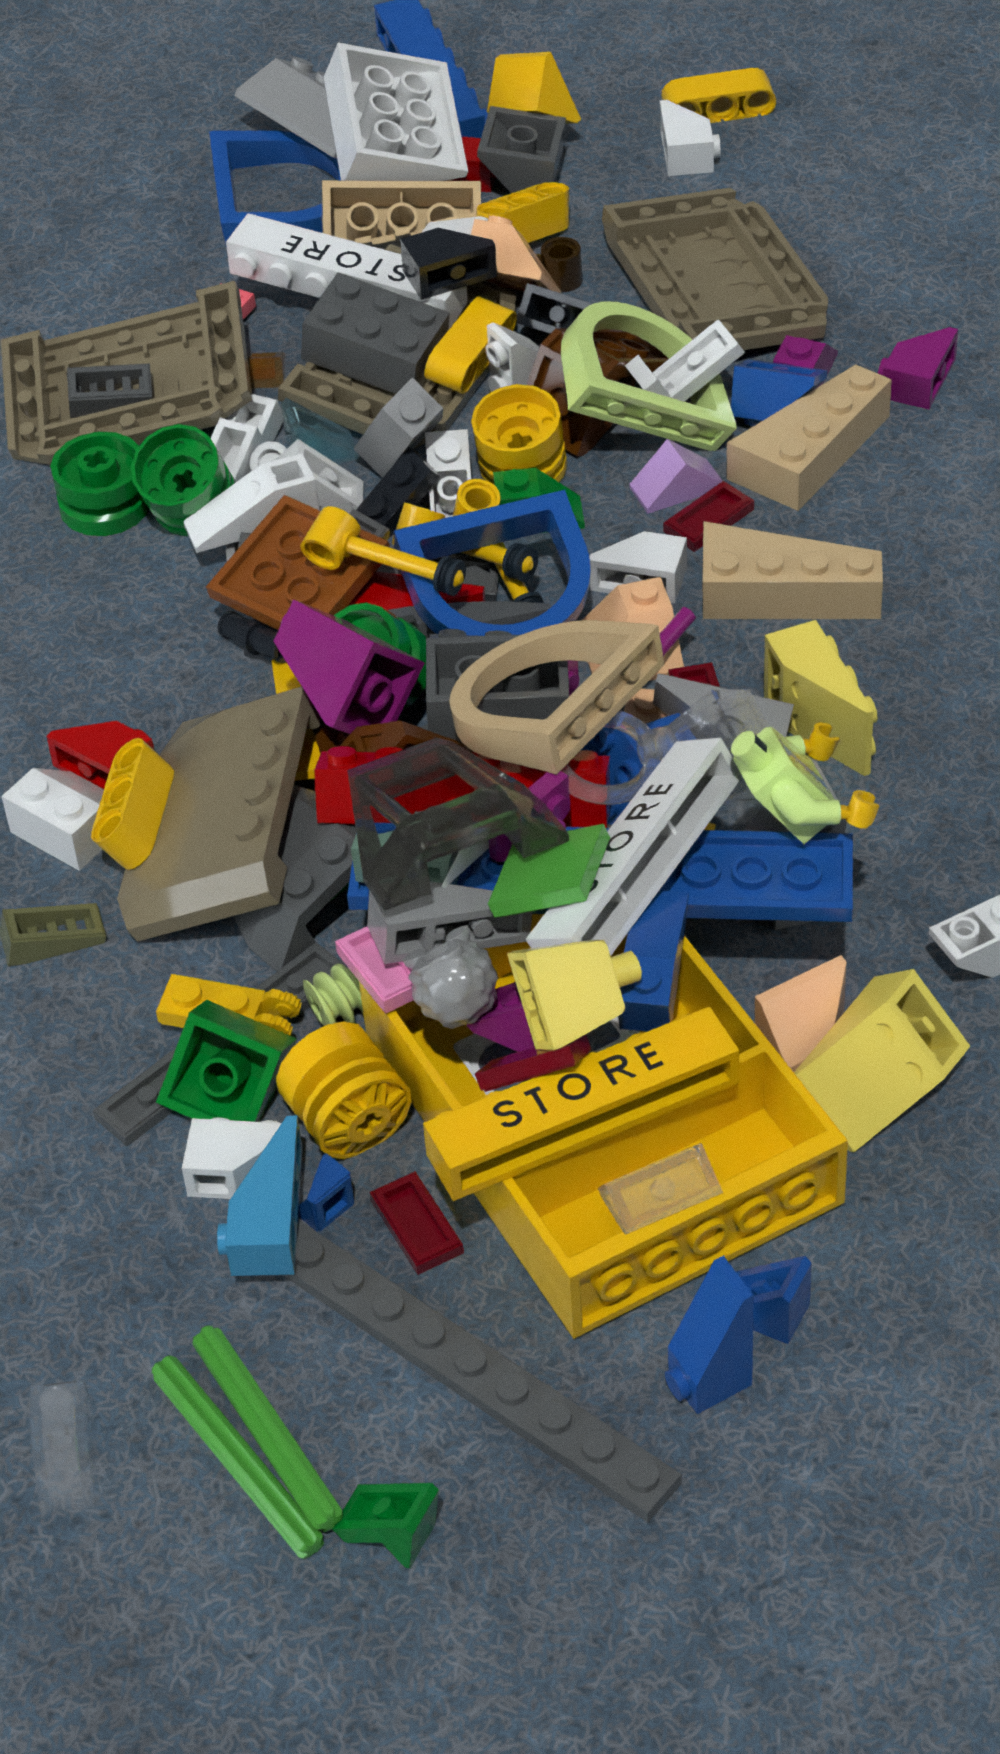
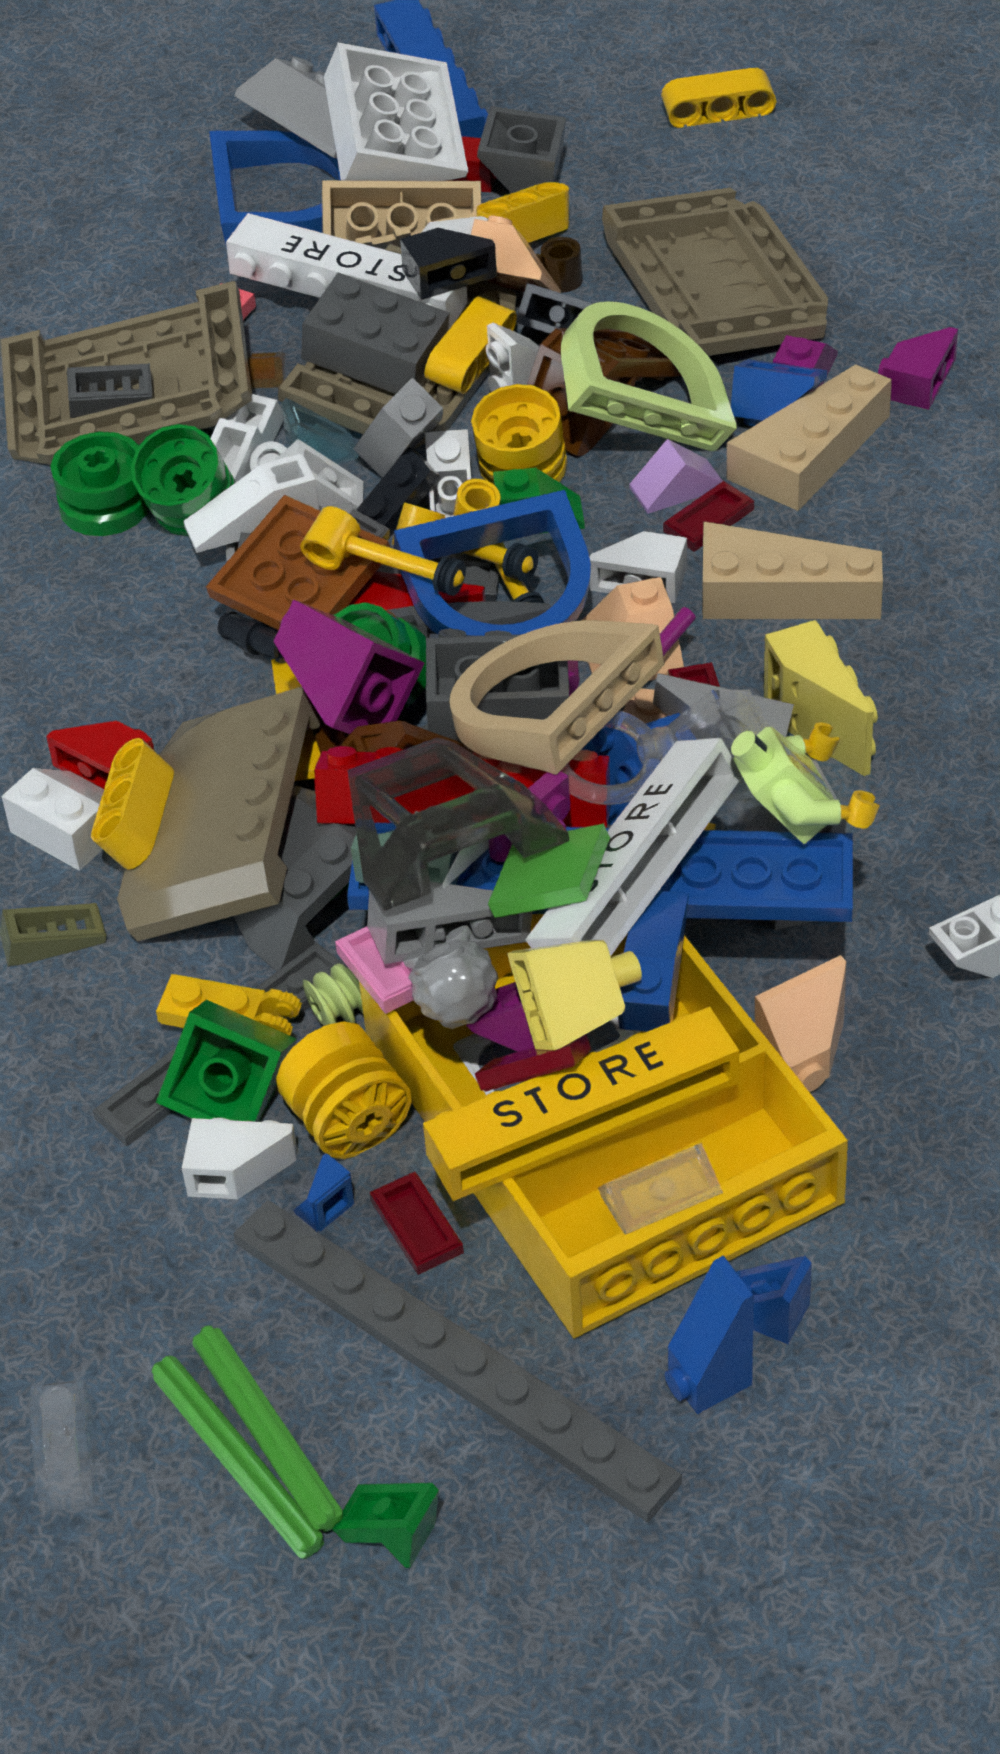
(264, 1209): dark azure slope -> none
(531, 85): yellow slope -> none
(687, 140): white slope -> none
(690, 366): white bracket -> none
(882, 1056): light yellow slope -> none

